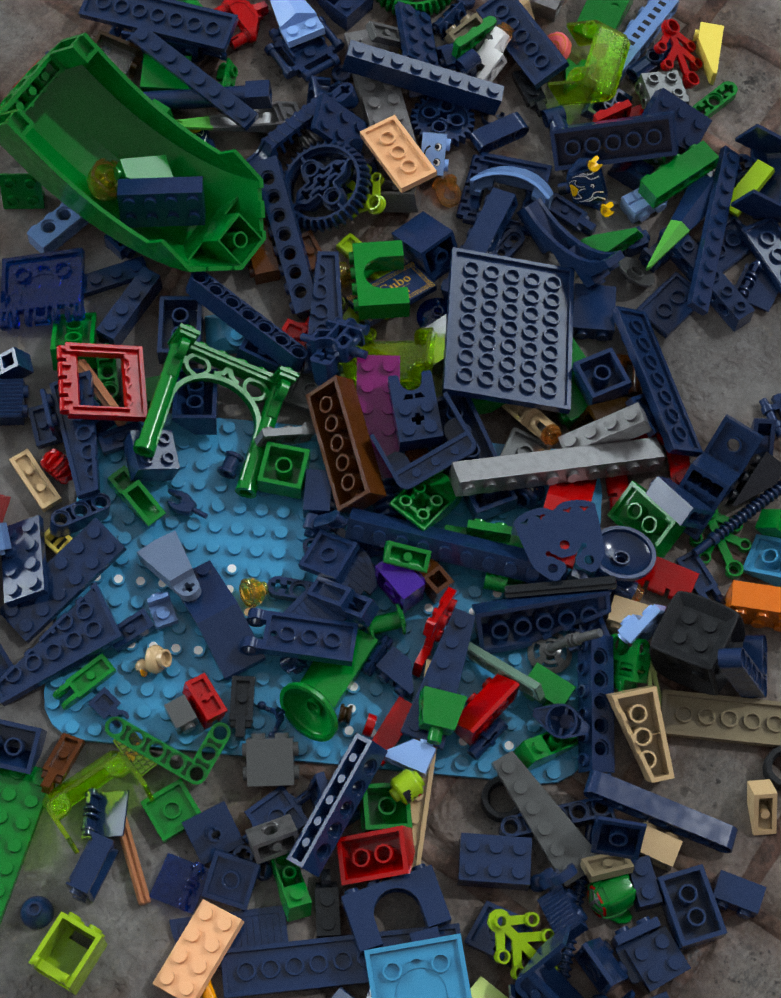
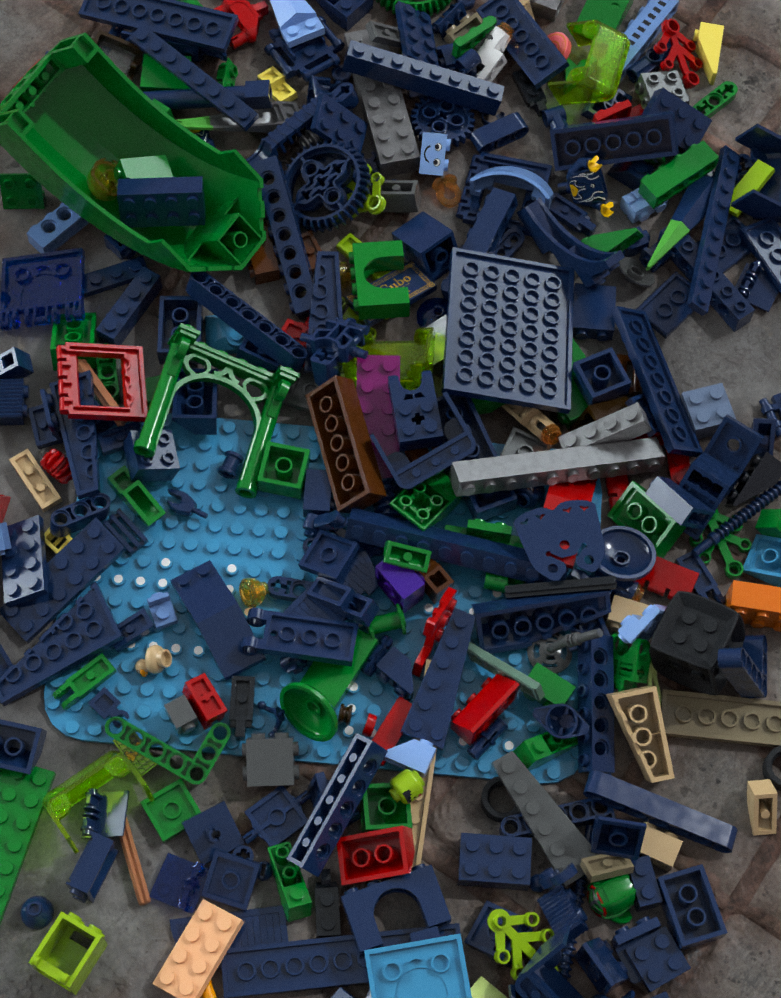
(60, 761): reddish brown hinge -> none
(114, 519): none -> dark blue tile
(171, 565): sand blue piece -> none
(272, 838): flat silver brick -> none
(280, 89): none -> light yellow slope
(286, 435): dark grey hinge -> none
(398, 153): light nougat plate -> none
(439, 712): green torso -> none
(707, 408): none -> sand blue brick
(738, 894): dark blue brick -> none

